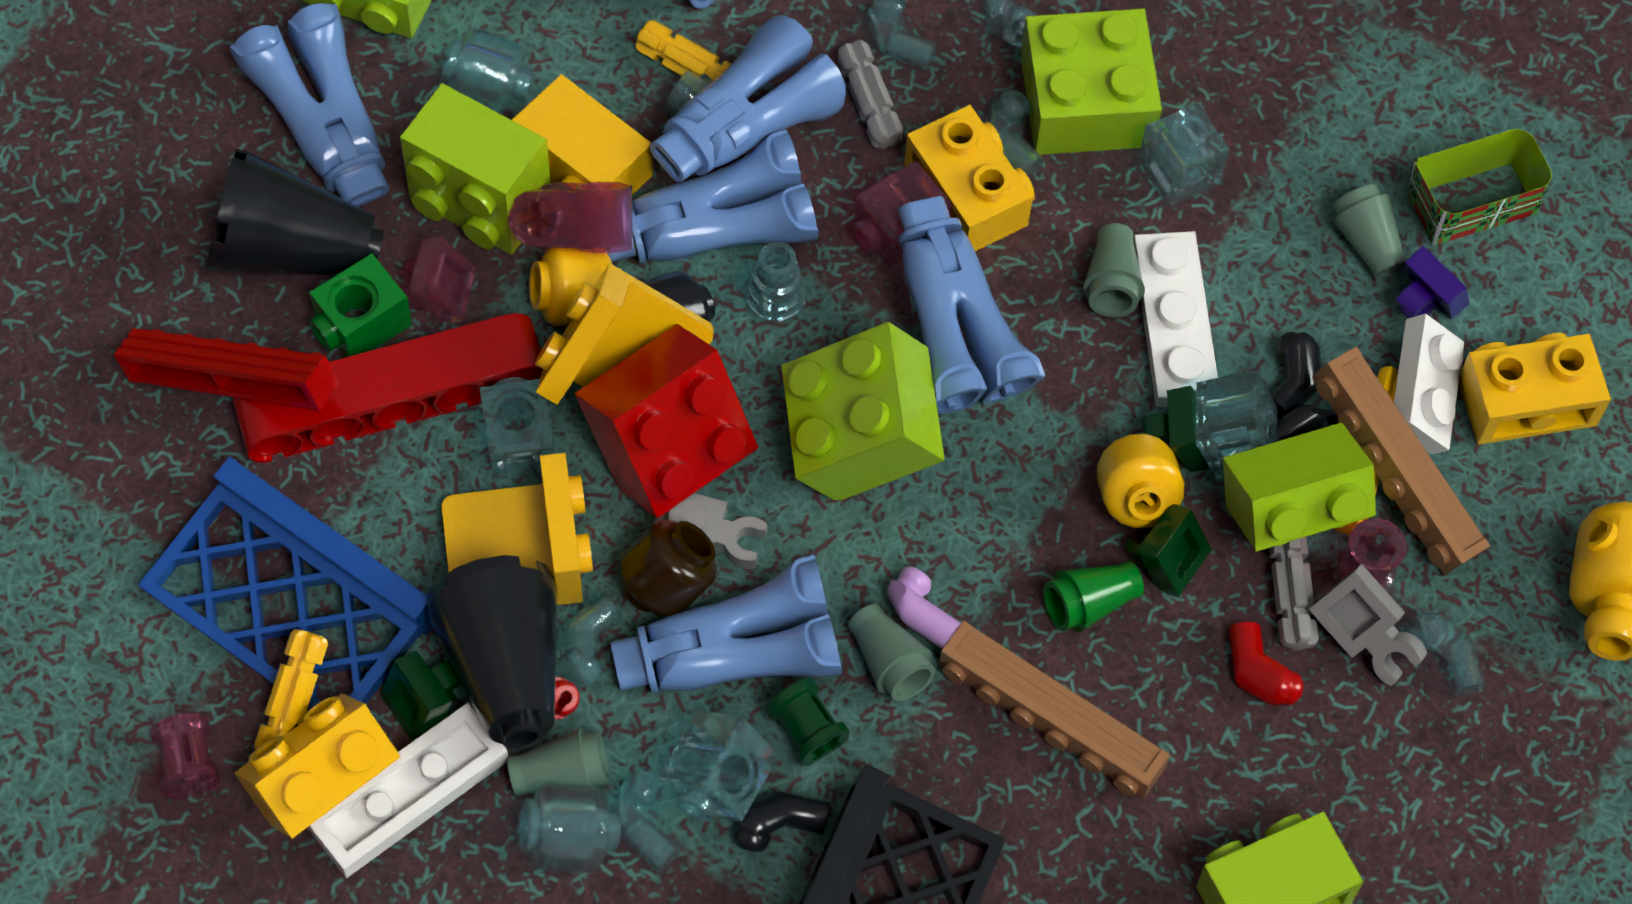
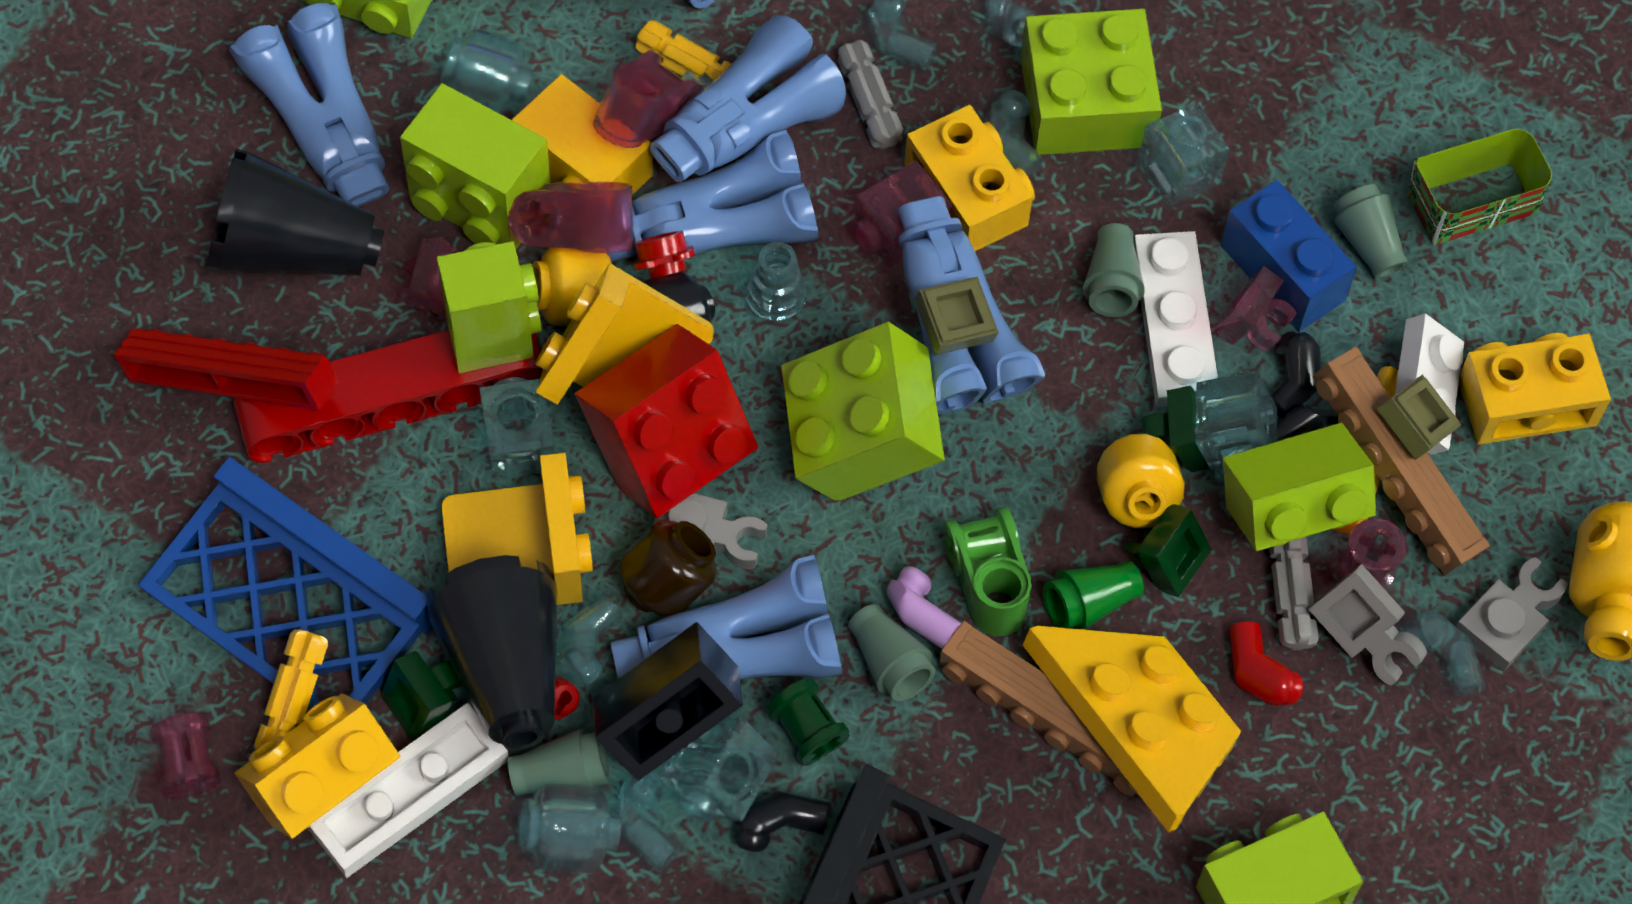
(359, 287): green brick -> none
(489, 305): none -> lime brick
(641, 101): none -> clear pink piece
(663, 254): none -> red plate
(667, 701): none -> black brick
(956, 315): none -> olive tile
(989, 560): none -> bright green piece
(1141, 710): none -> yellow wing
(1250, 310): none -> clear pink tile
(1285, 239): none -> blue brick
(1419, 416): none -> olive tile
(1431, 287): dark purple tile -> none
(1508, 620): none -> light grey plate

